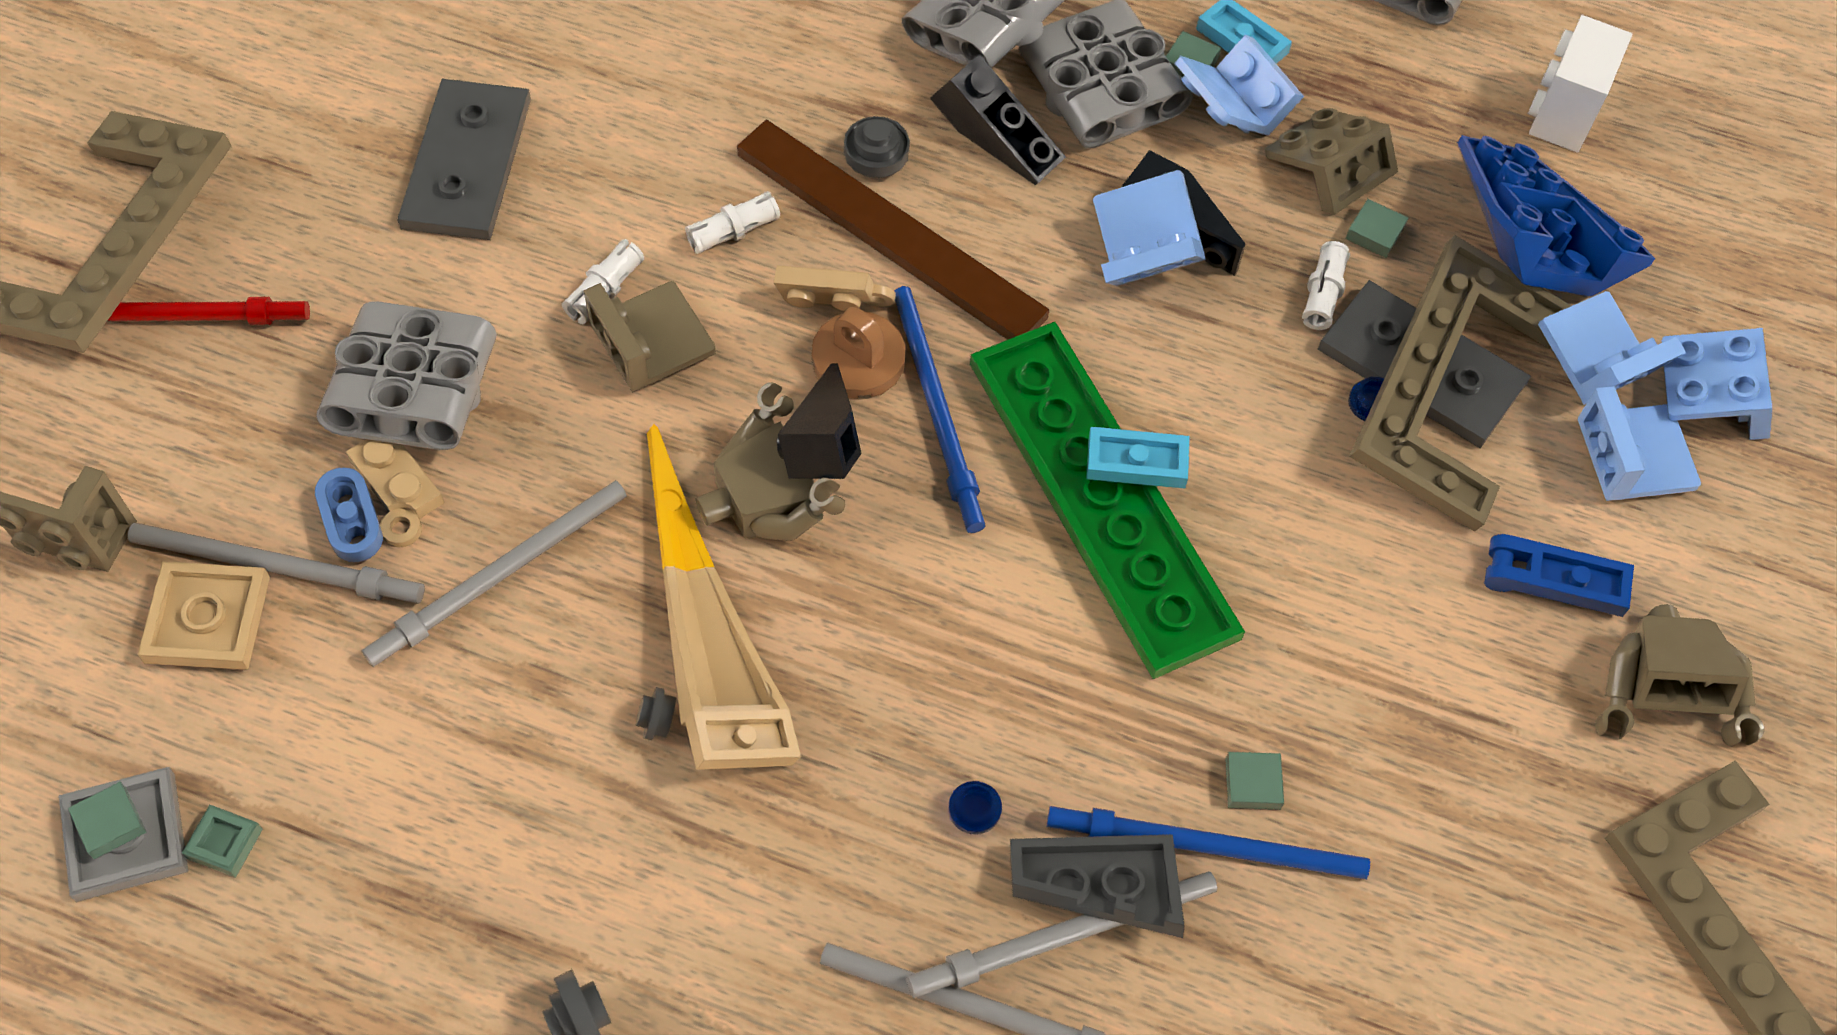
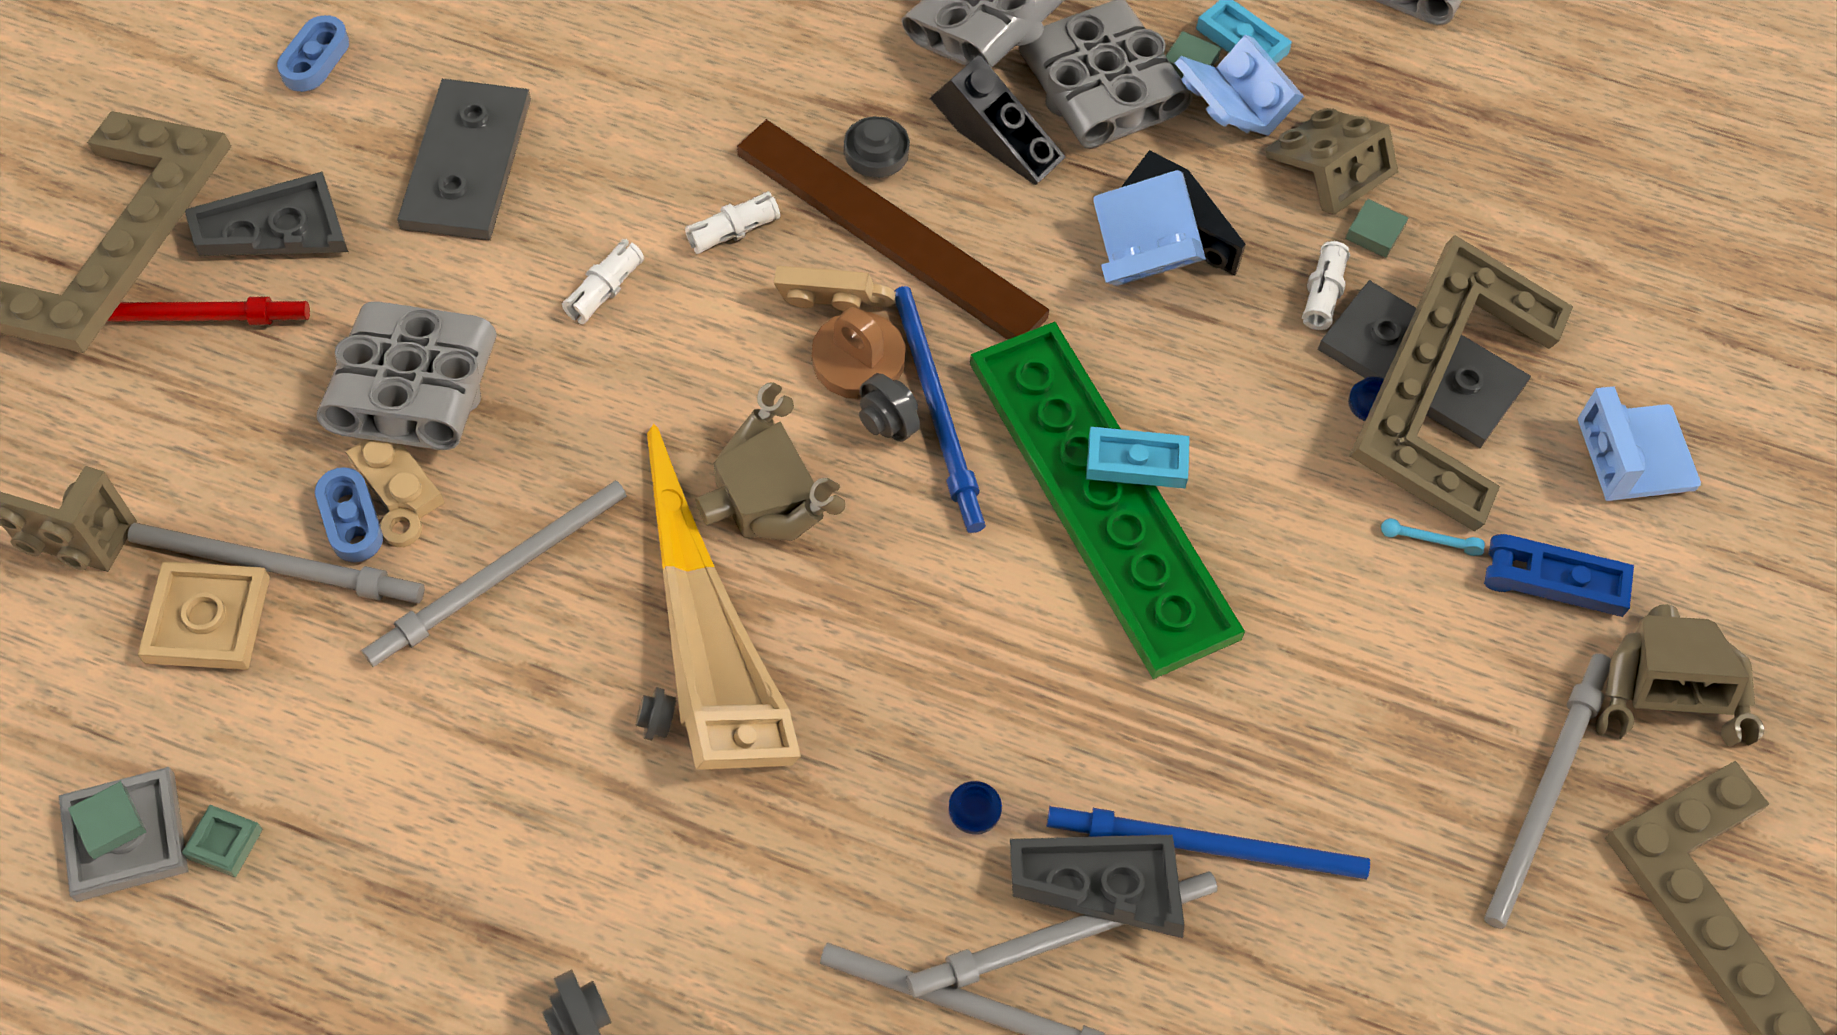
(269, 220): none -> dark grey wing
(307, 58): none -> medium blue plate
(648, 333): dark tan bracket -> none
(821, 433): black slope -> none
(888, 408): none -> dark grey plate
(1254, 780): sand green tile -> none
(1471, 546): none -> medium azure hinge
(1547, 226): blue wedge -> none
(1578, 82): white brick -> none
(1583, 705): none -> light grey bar
(1601, 348): light blue bracket -> none
(1721, 378): light blue bracket -> none

